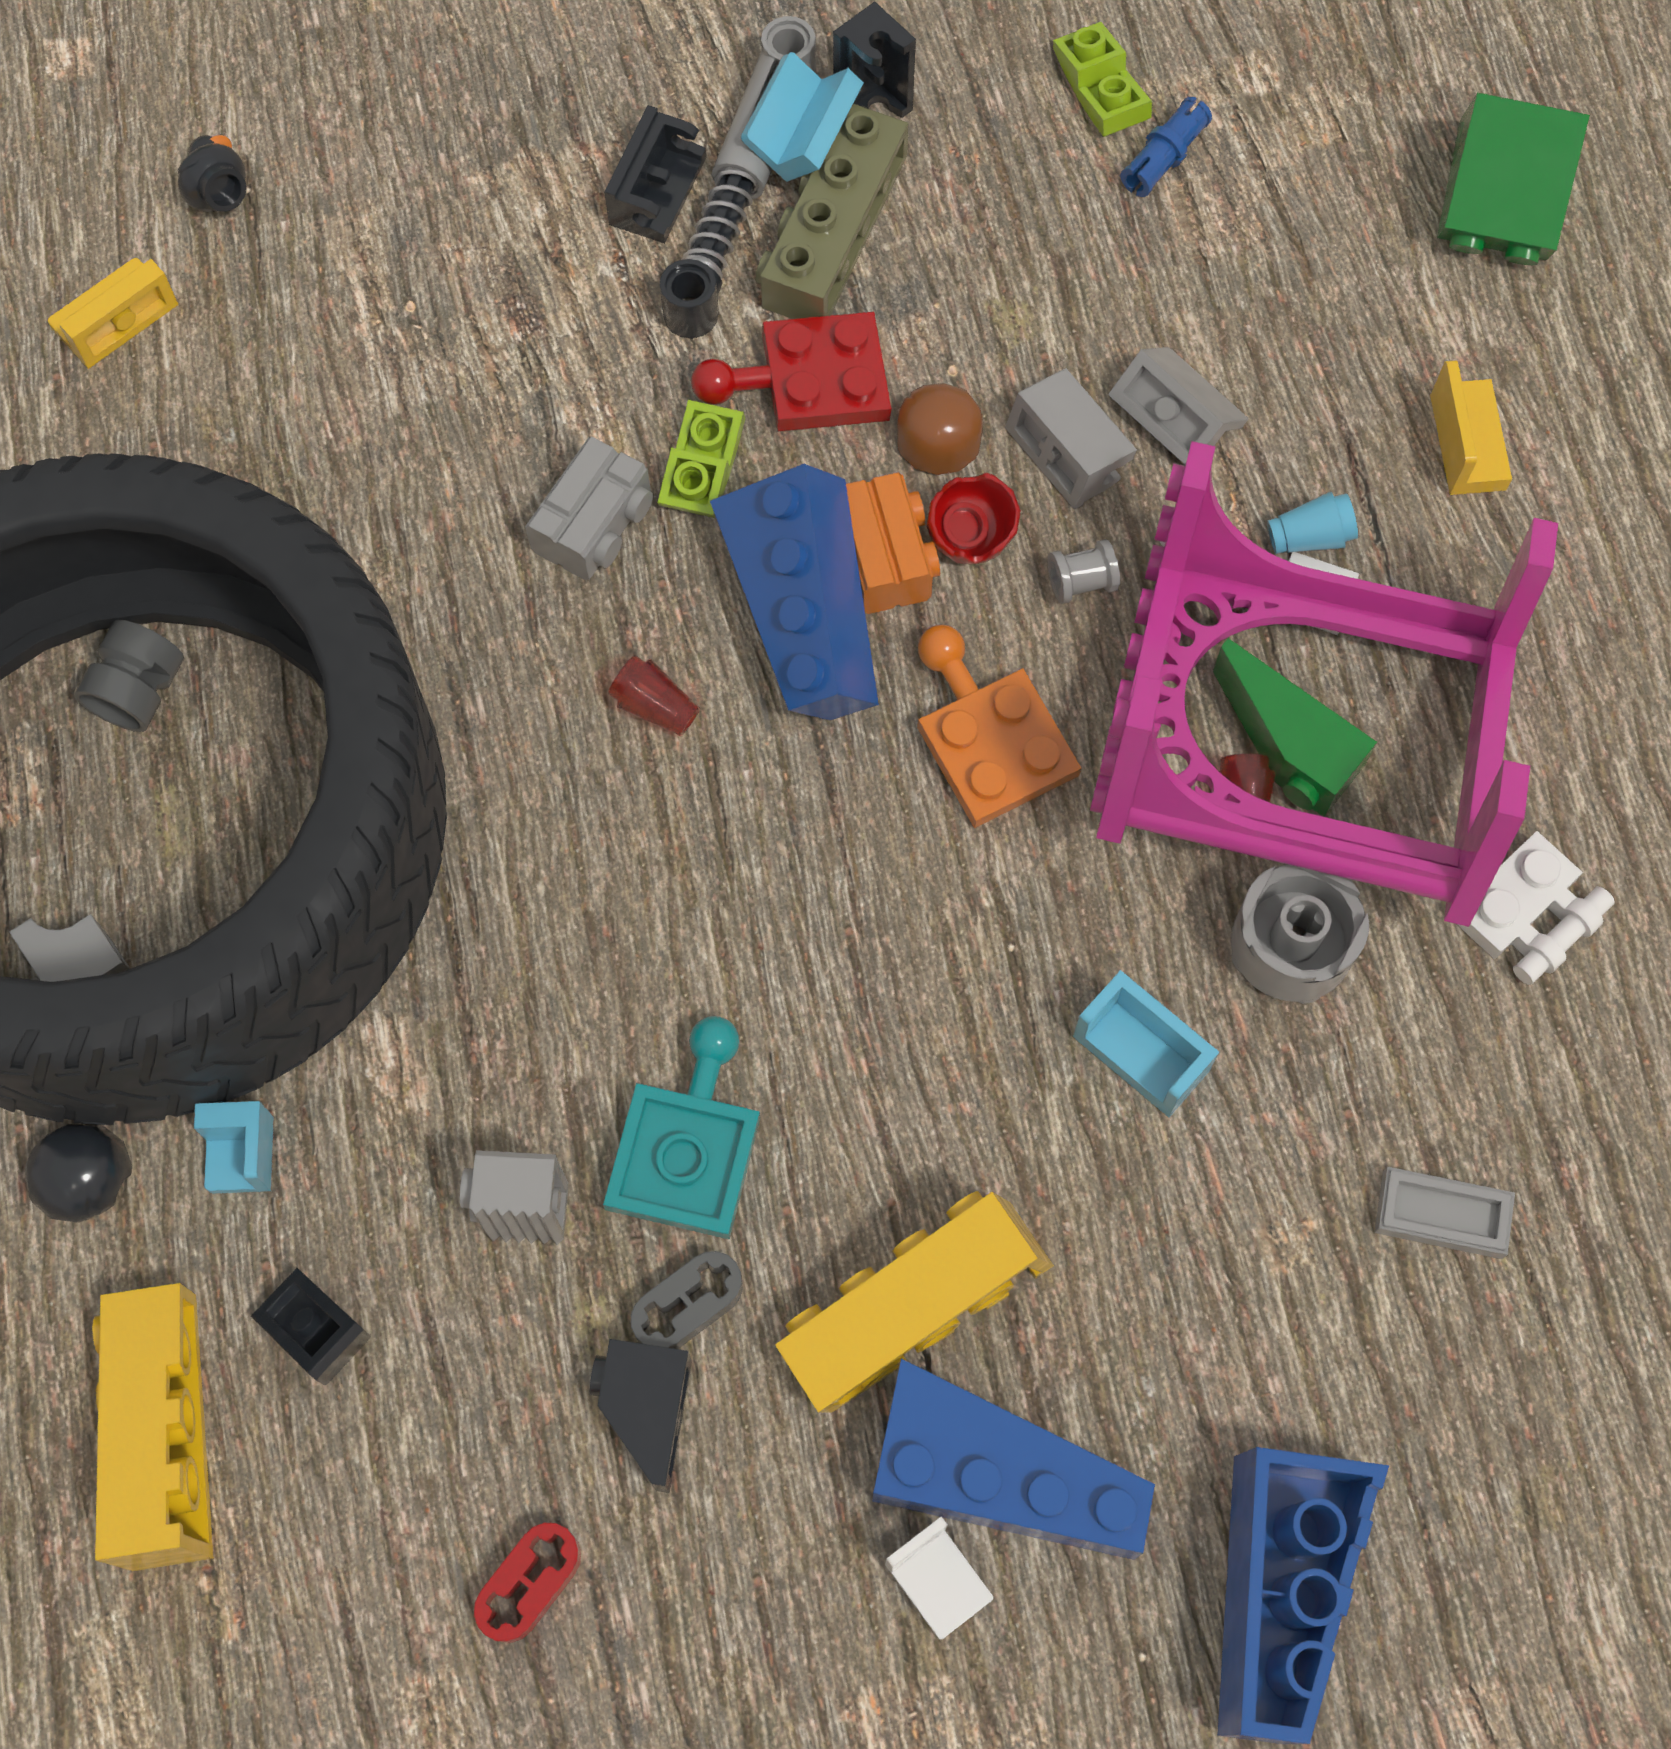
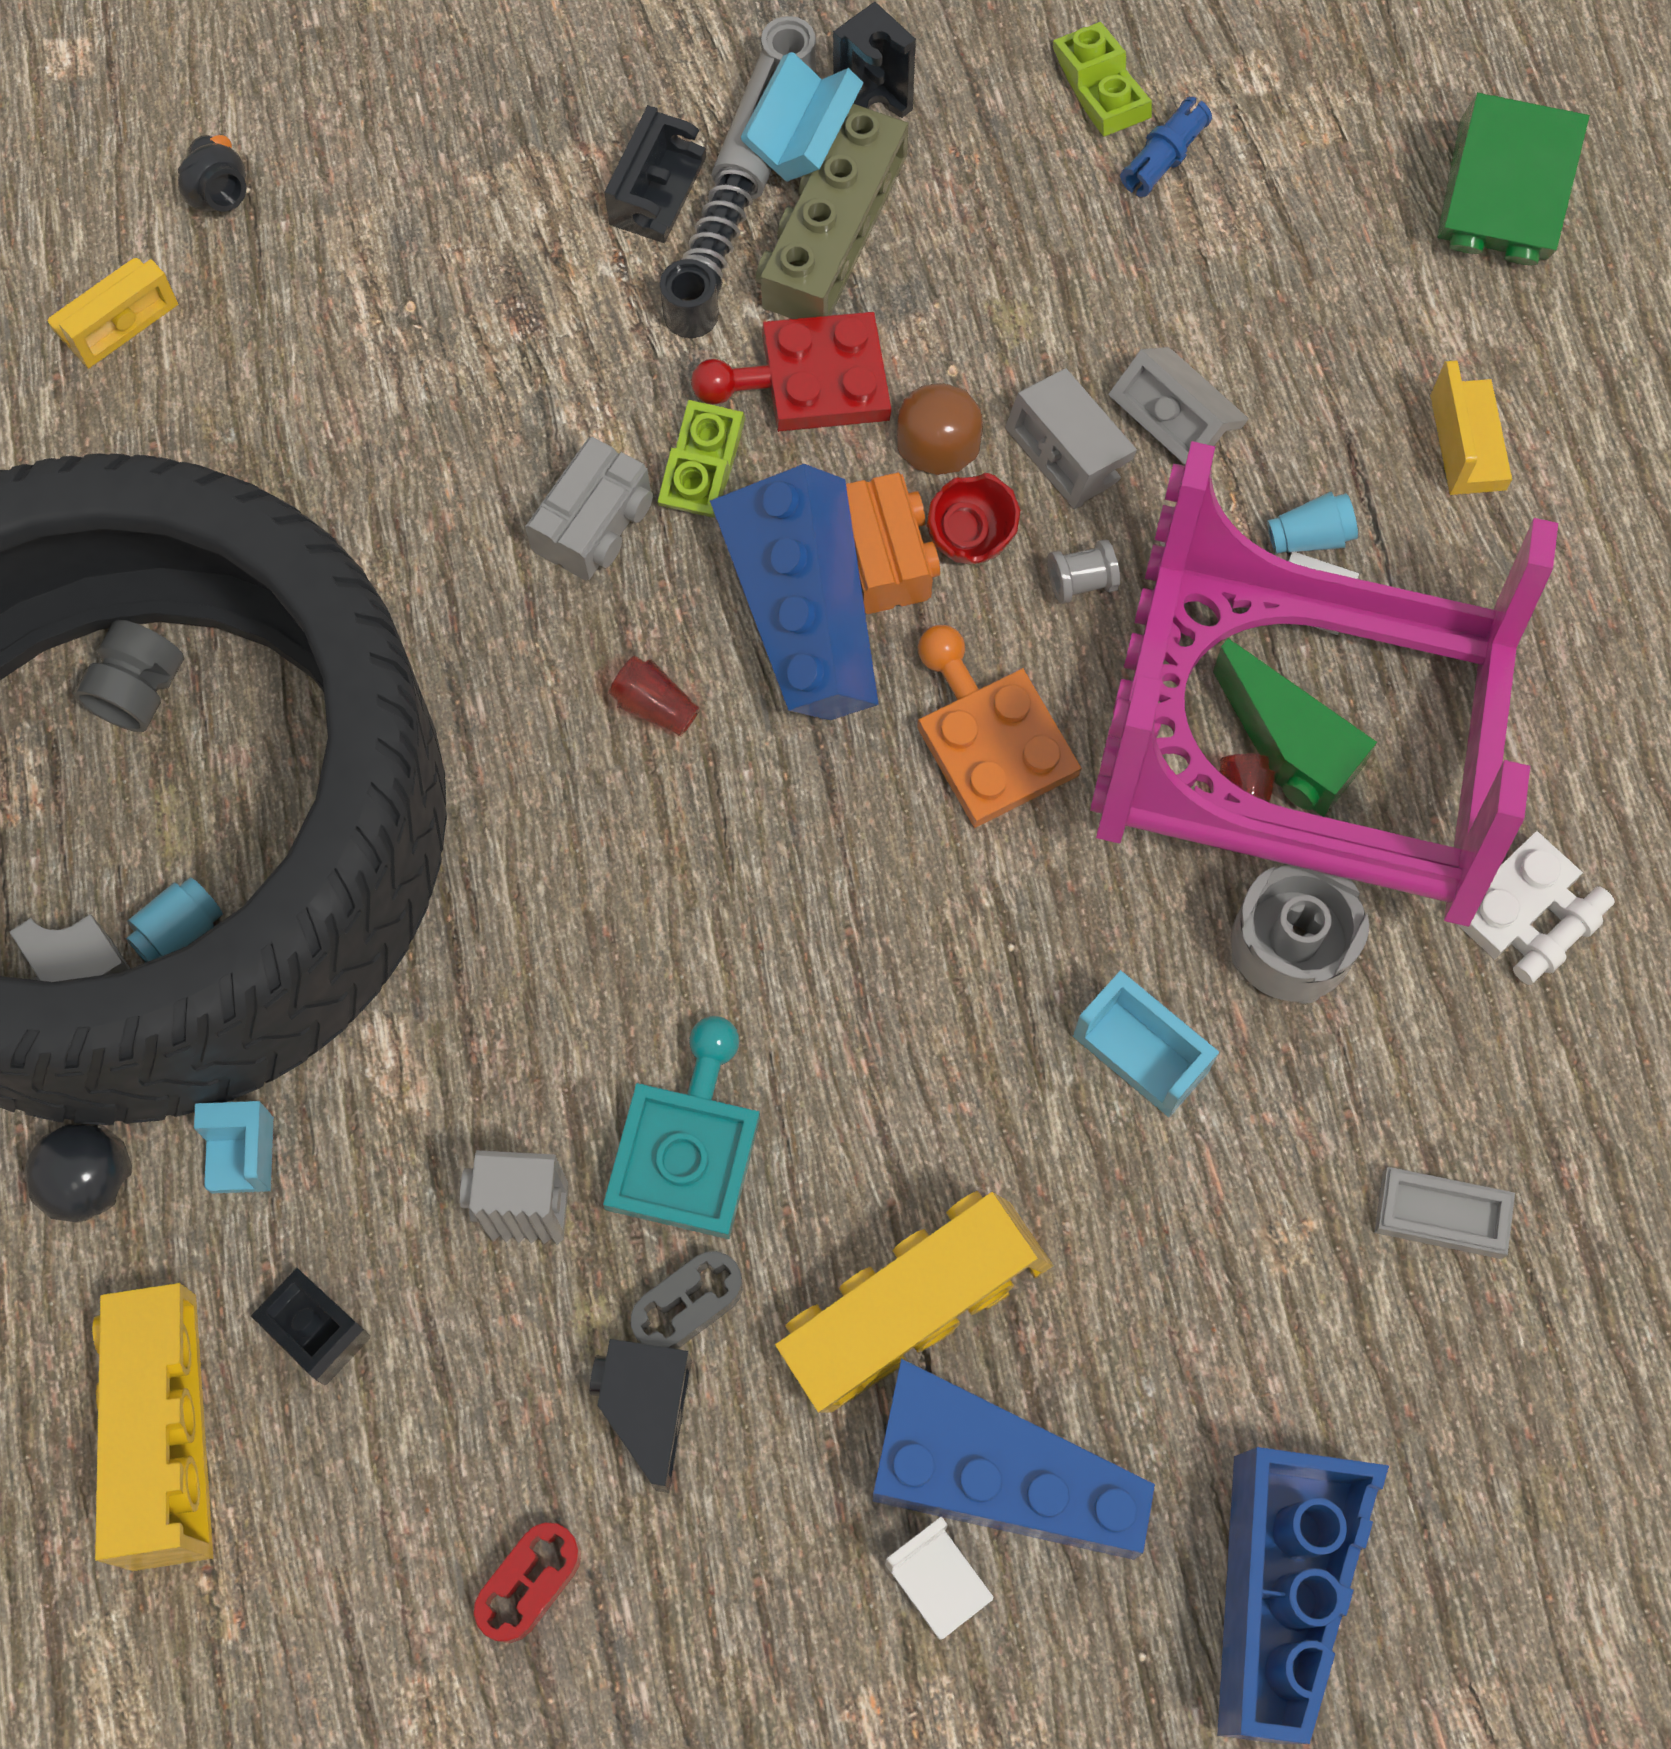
(172, 920): none -> medium azure brick

